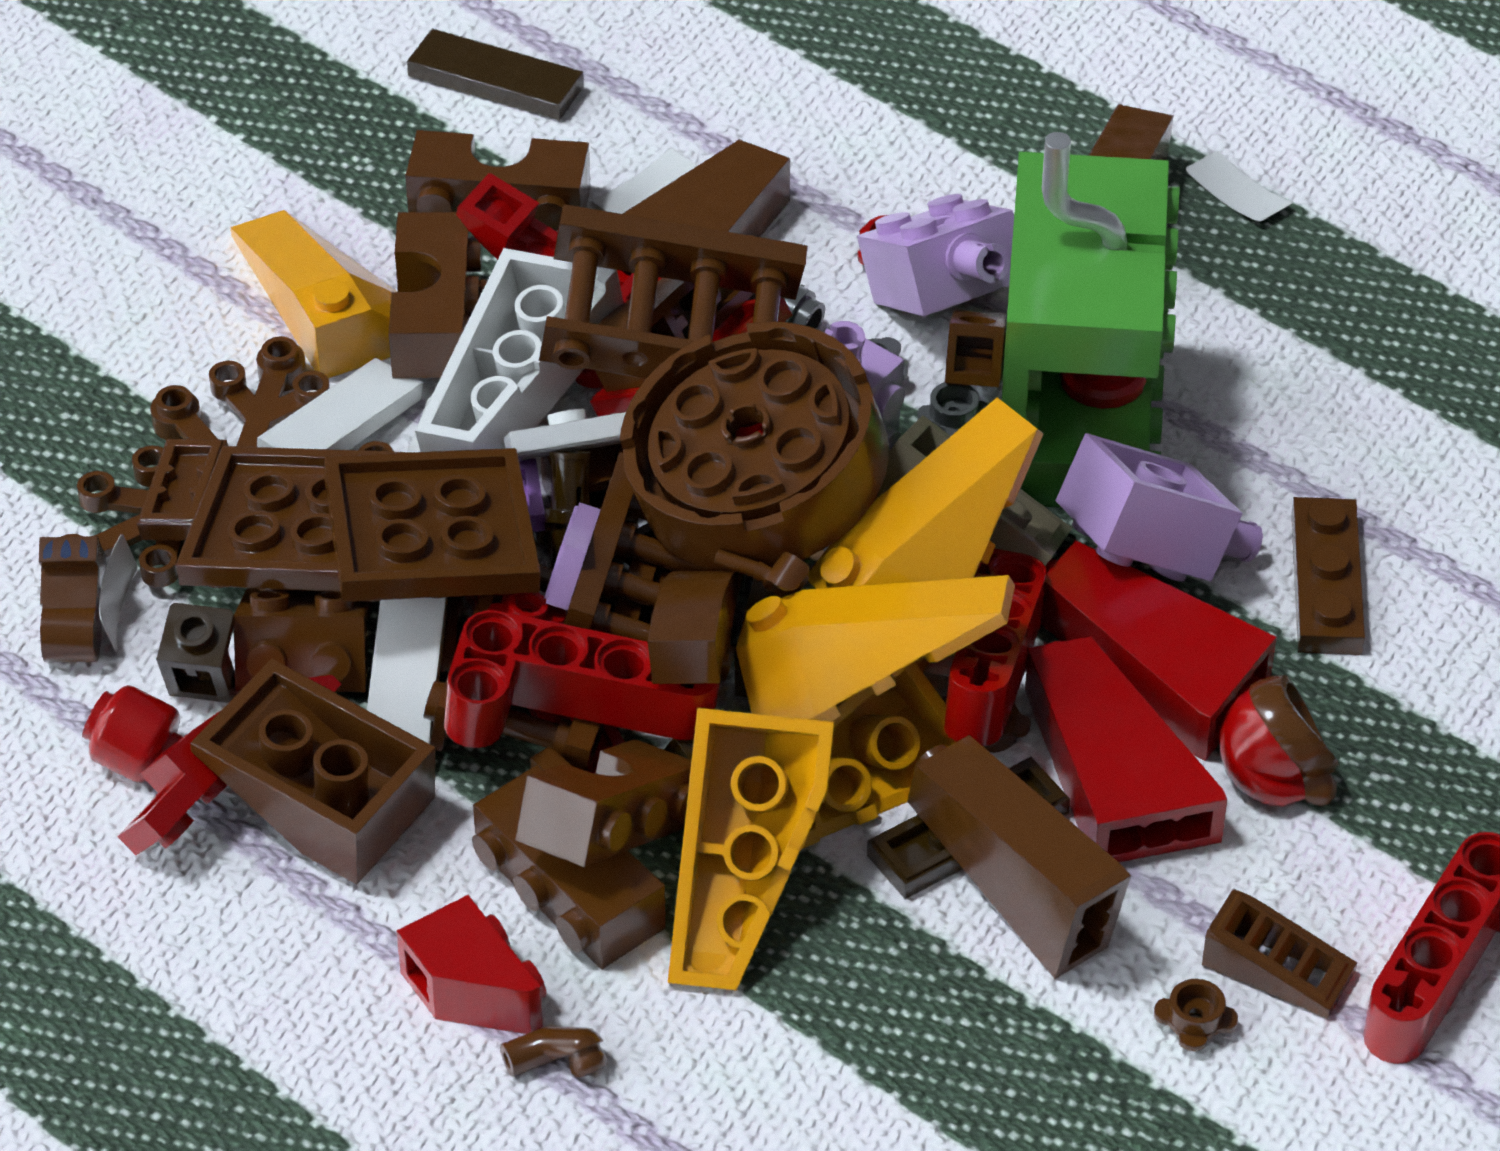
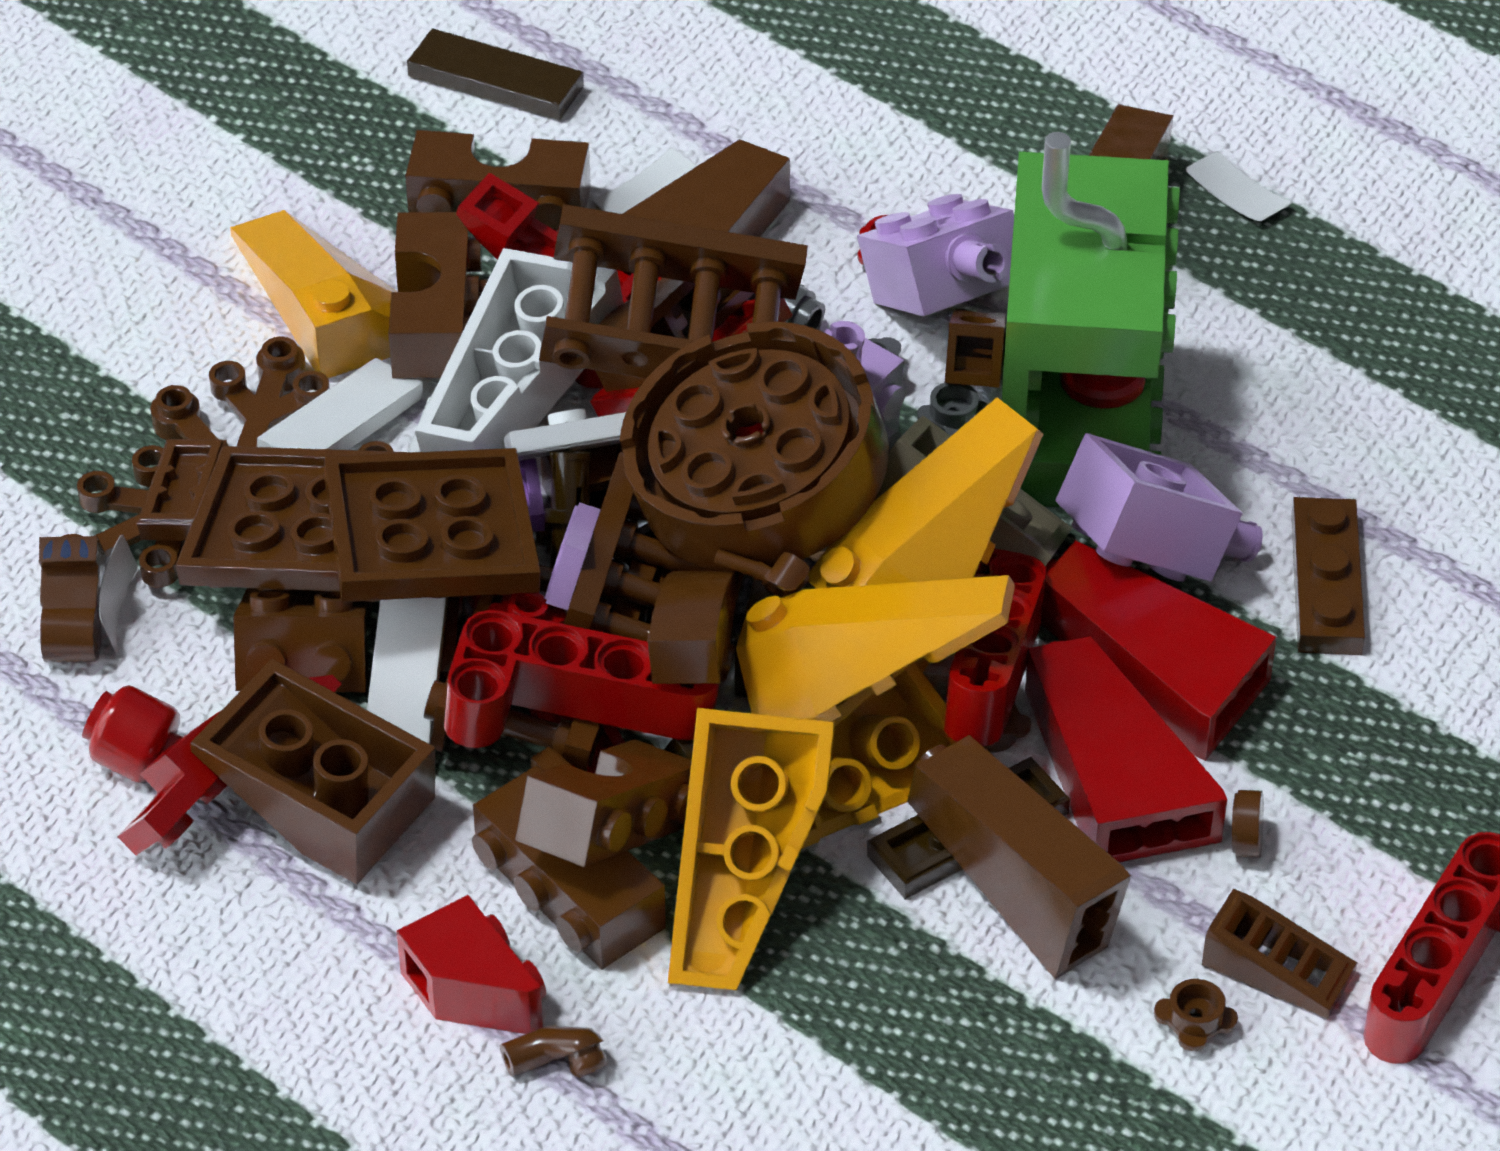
(196, 653): dark brown bracket -> none
(1248, 823): none -> reddish brown tile
(1276, 748): piece -> none

